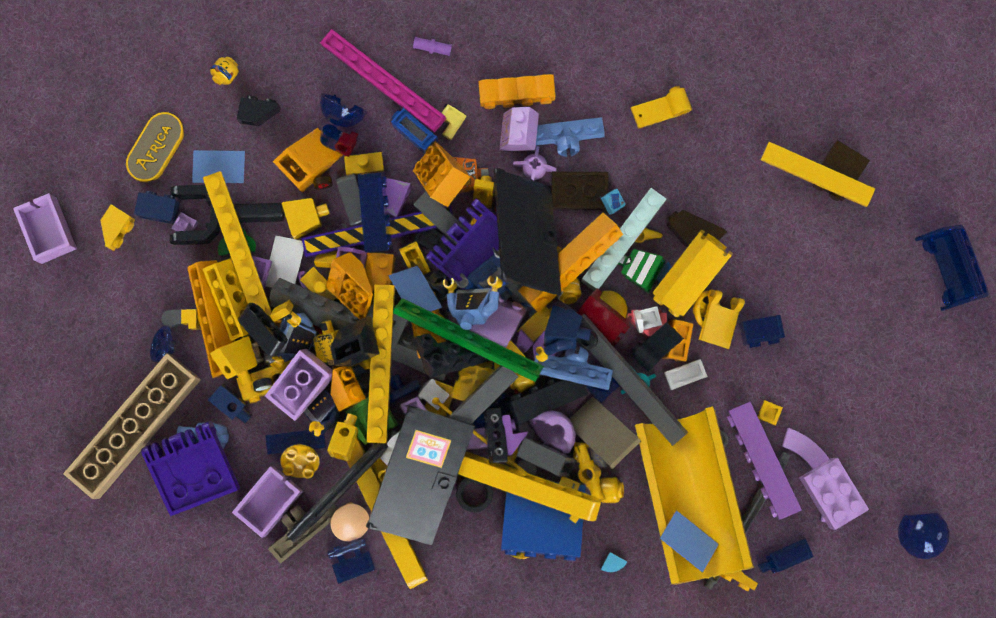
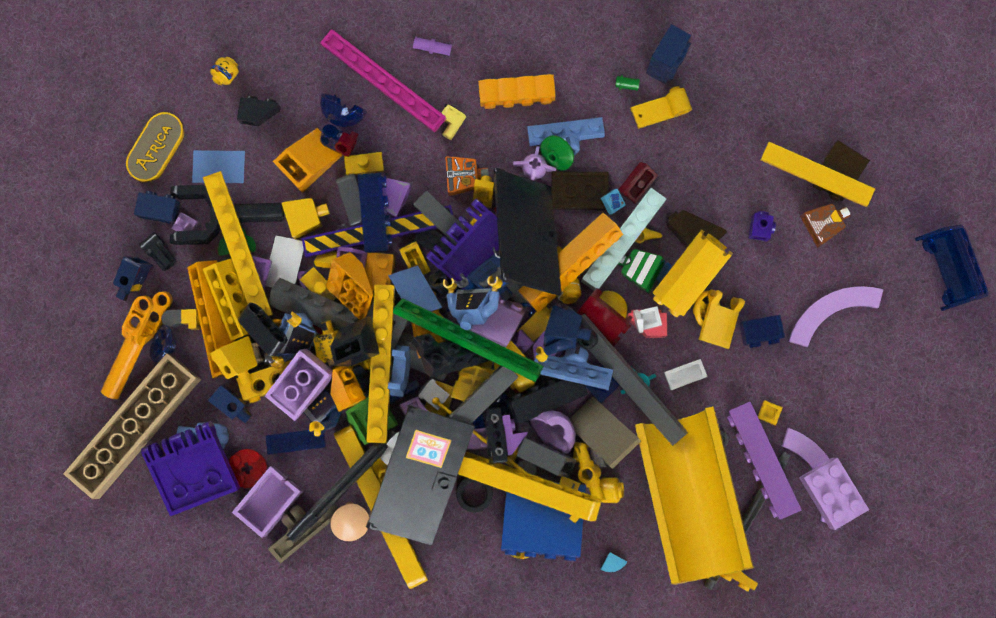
(45, 228): lavender piece -> none
(115, 226): yellow slope -> none
(131, 276): none -> dark blue torso
(134, 341): none -> light orange piece
(156, 249): none -> black piece
(253, 459): none -> red plate
(262, 384): black tile -> none
(281, 310): yellow tile -> none
(299, 461): yellow dish -> none
(322, 182): dark brown tile -> none
(340, 446): yellow torso -> none
(352, 567): clear blue plate -> none
(400, 370): none -> medium blue piece
(413, 130): blue window -> none
(440, 174): light orange slope -> none
(519, 129): lavender slope -> none
(557, 152): none -> green dish
(627, 83): none -> green pin
(638, 182): none -> dark red slope
(656, 346): black door -> none
(669, 54): none -> dark blue brick
(680, 351): light orange hinge -> none
(689, 541): medium blue sticker -> none
(761, 226): none -> dark purple brick
(787, 557): clear blue hinge -> none
(824, 222): none -> dark orange torso
(830, 304): none -> lavender tile
(924, 535): clear blue cylinder -> none

